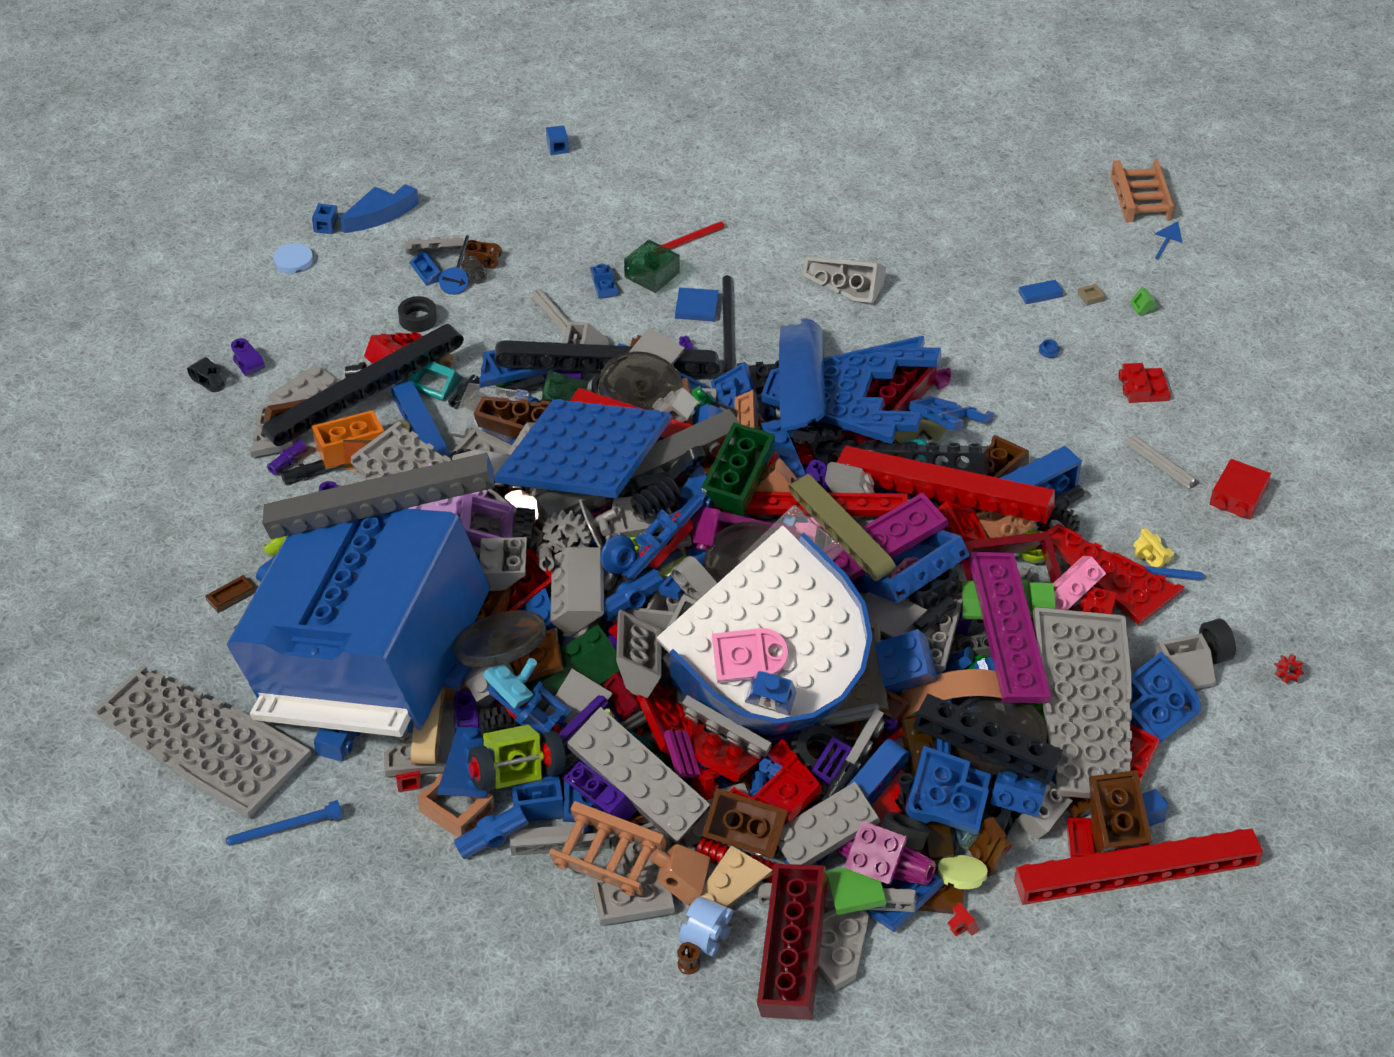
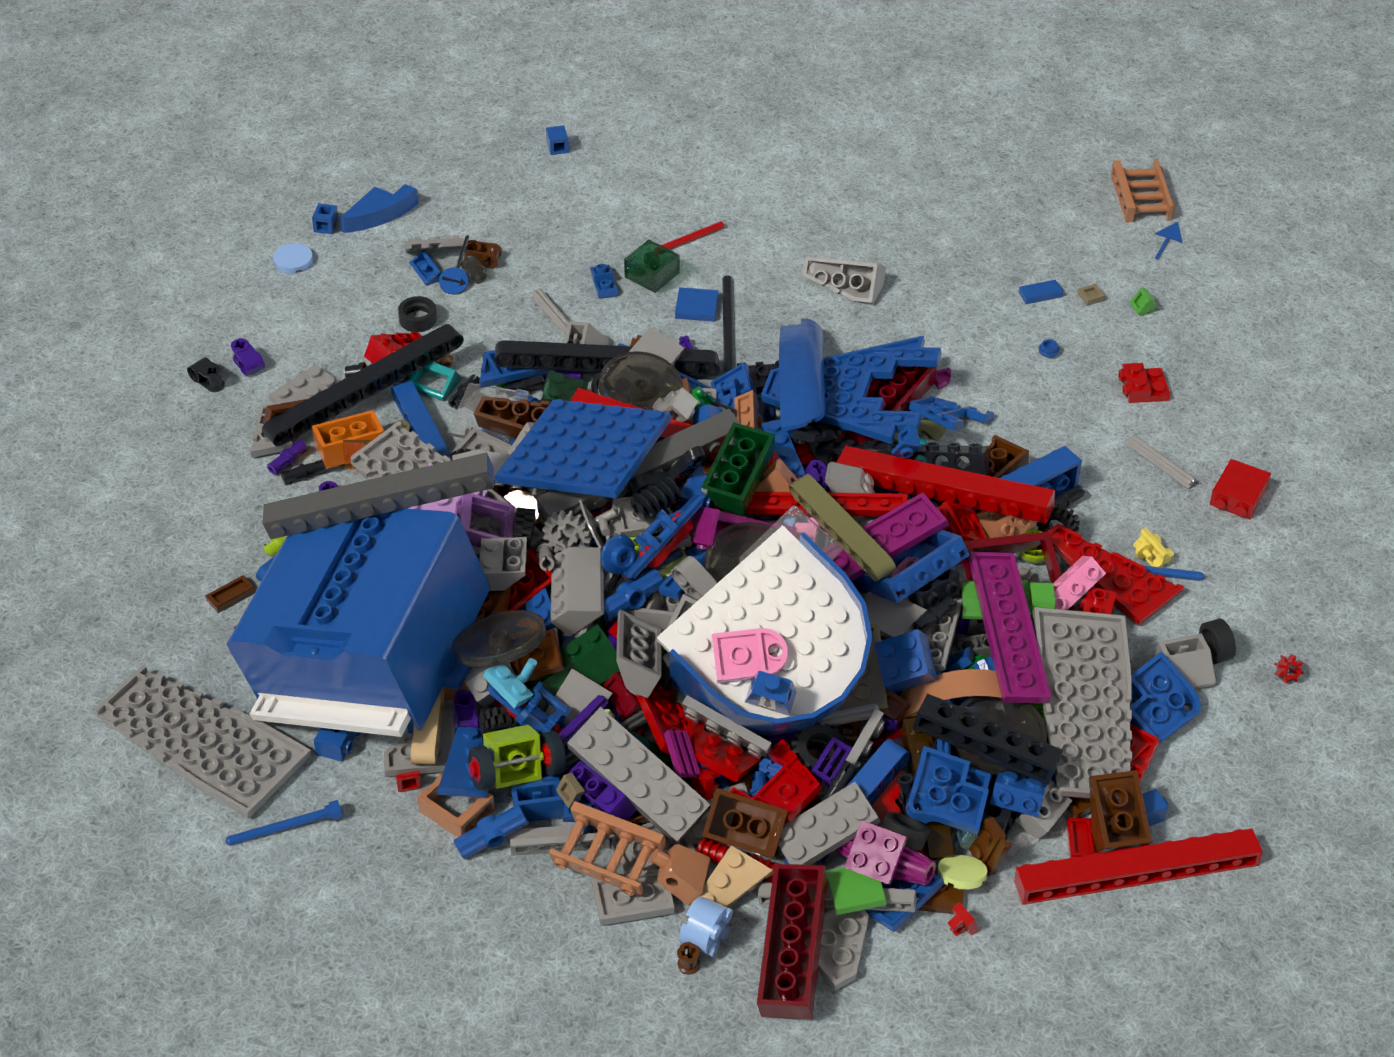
(570, 789): none -> dark tan tile
(908, 442): none -> blue bracket

